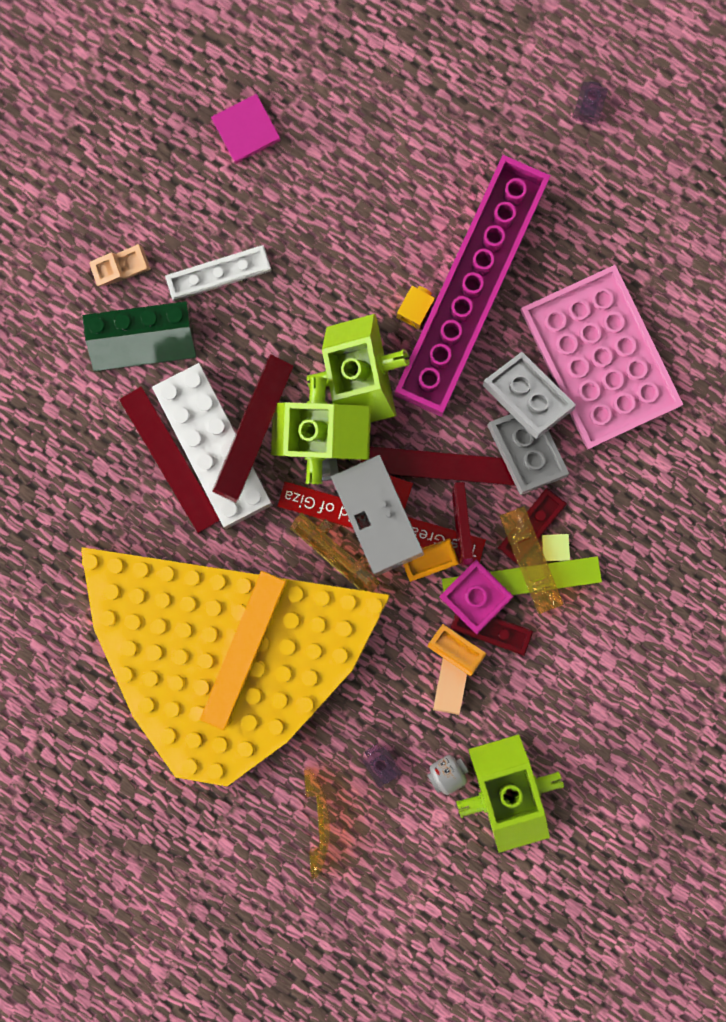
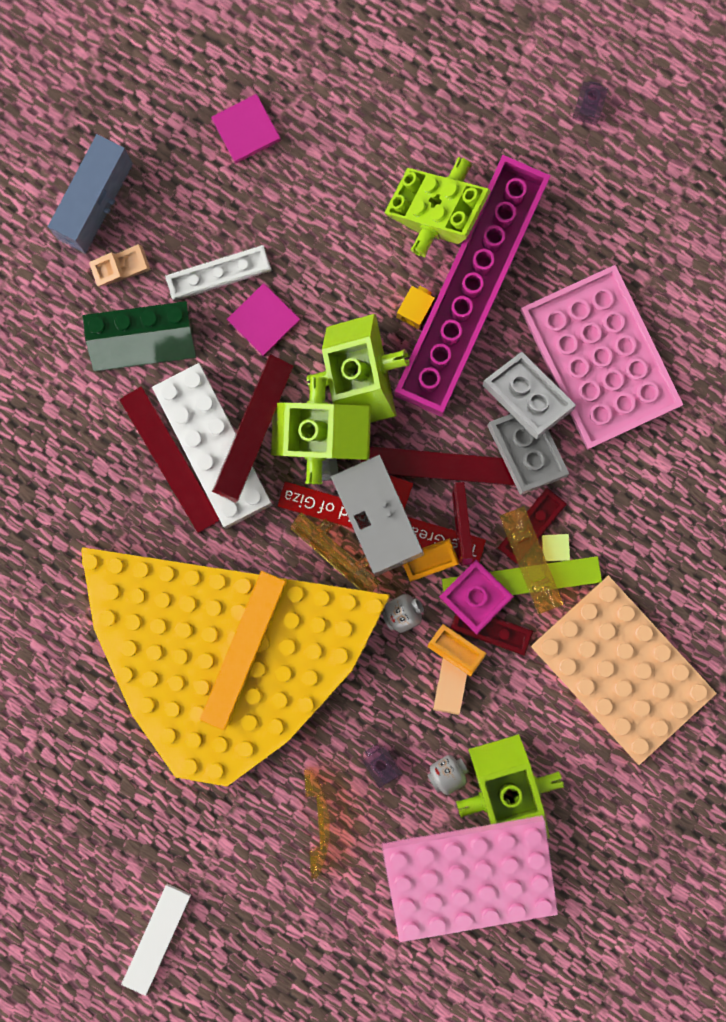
(91, 194): none -> sand blue brick
(156, 939): none -> white tile
(263, 320): none -> dark pink tile
(403, 613): none -> light grey head
(437, 205): none -> lime slope
(470, 878): none -> bright pink plate
(623, 670): none -> light nougat plate

